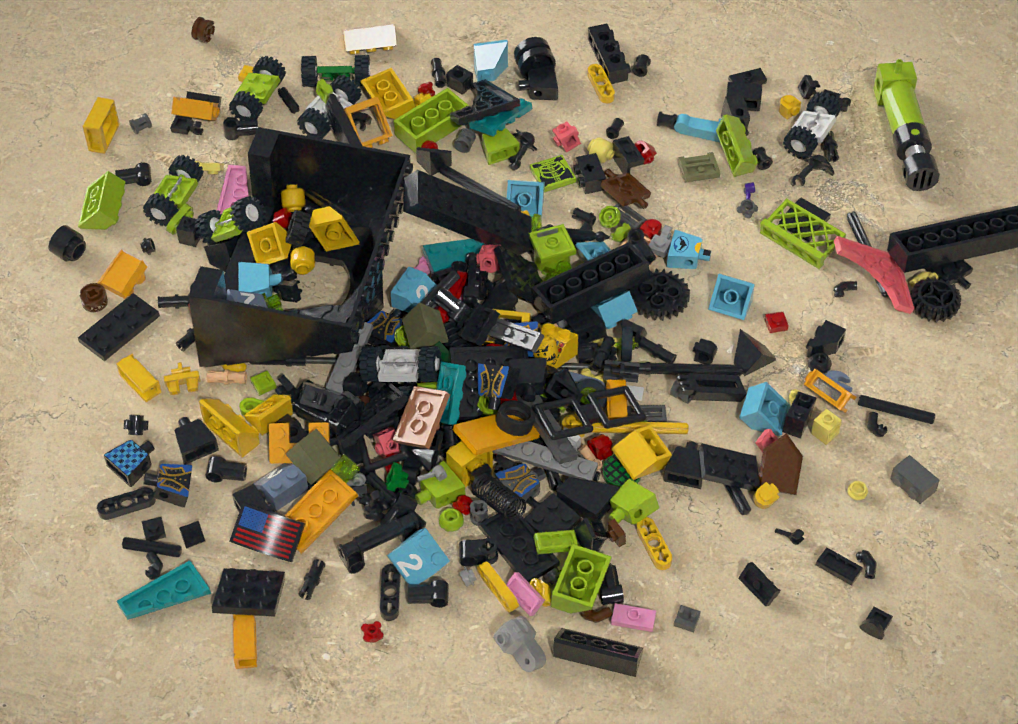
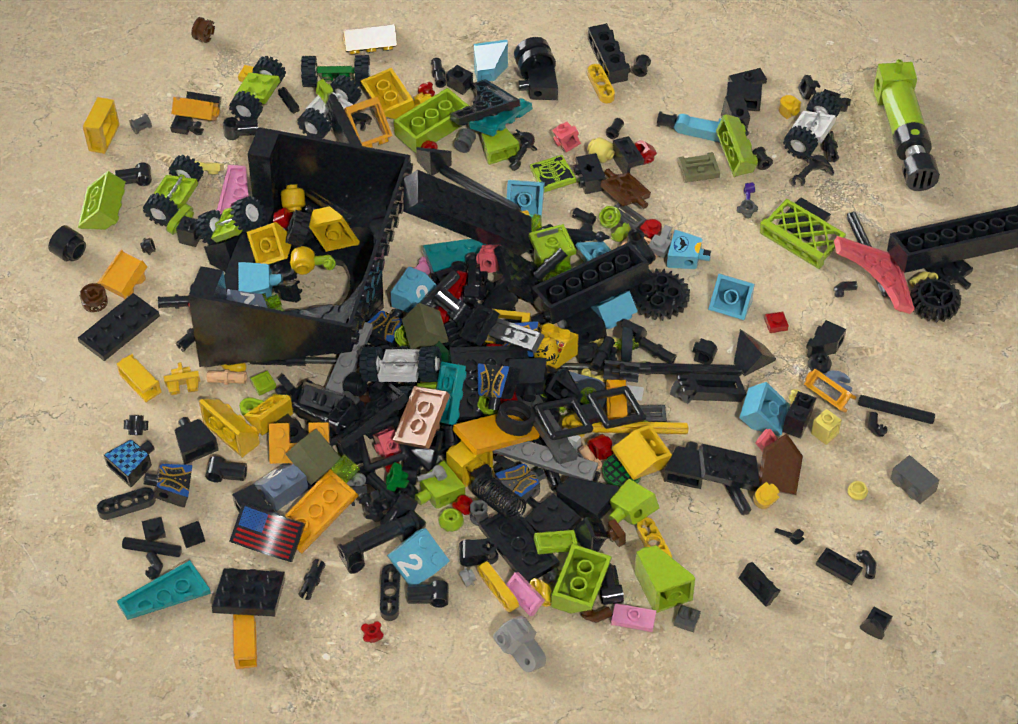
(325, 260): none -> lime arm
(550, 264): none -> black pin
(597, 652): black slope -> none
(663, 579): none -> lime slope

